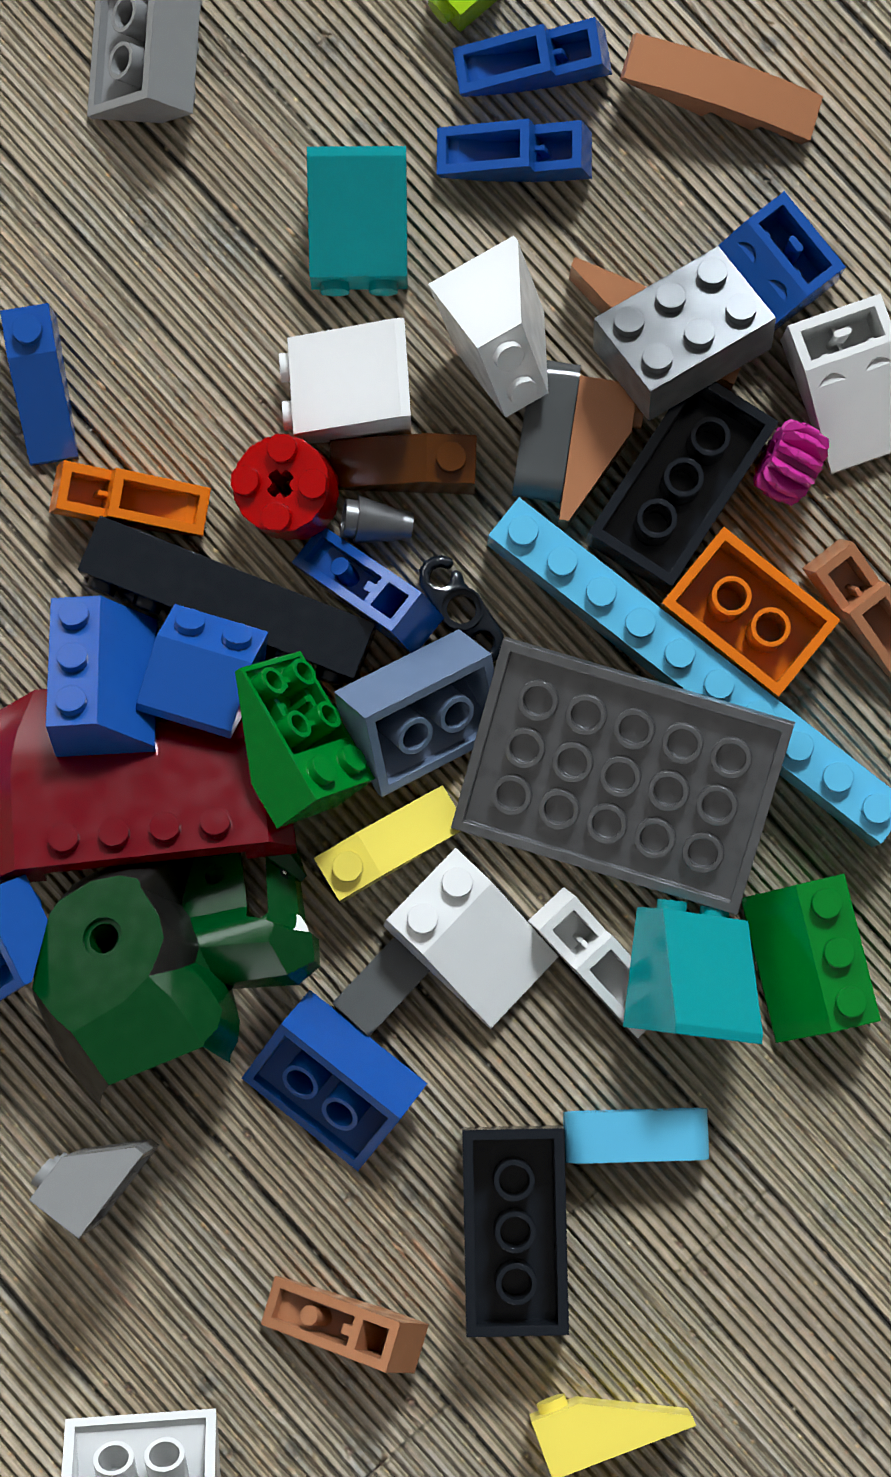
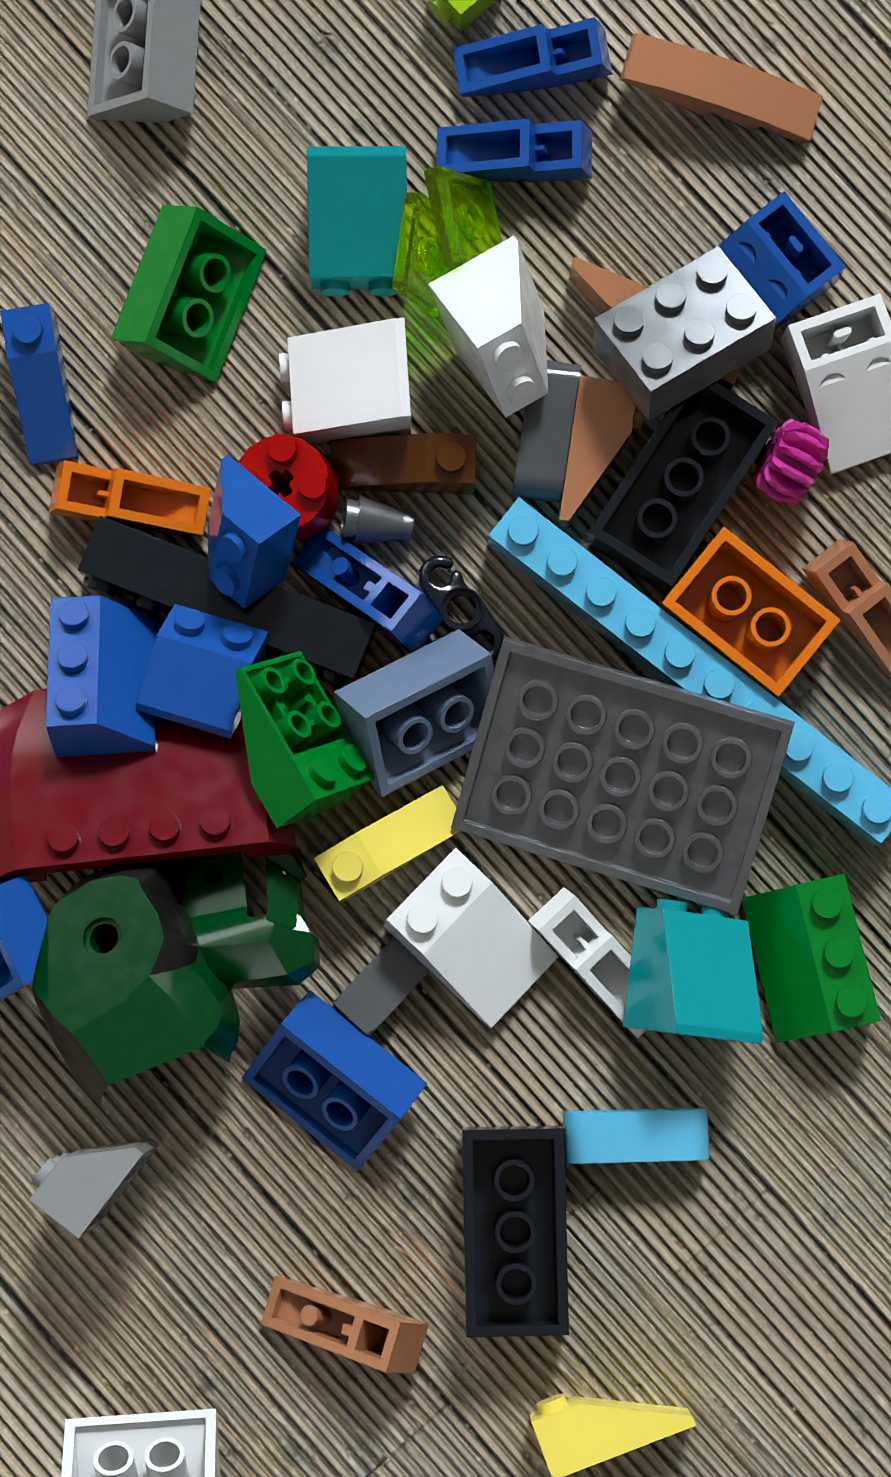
(189, 292): none -> green slope
(248, 535): none -> blue slope
(418, 254): none -> clear neon green tile
(461, 215): none -> clear neon green tile

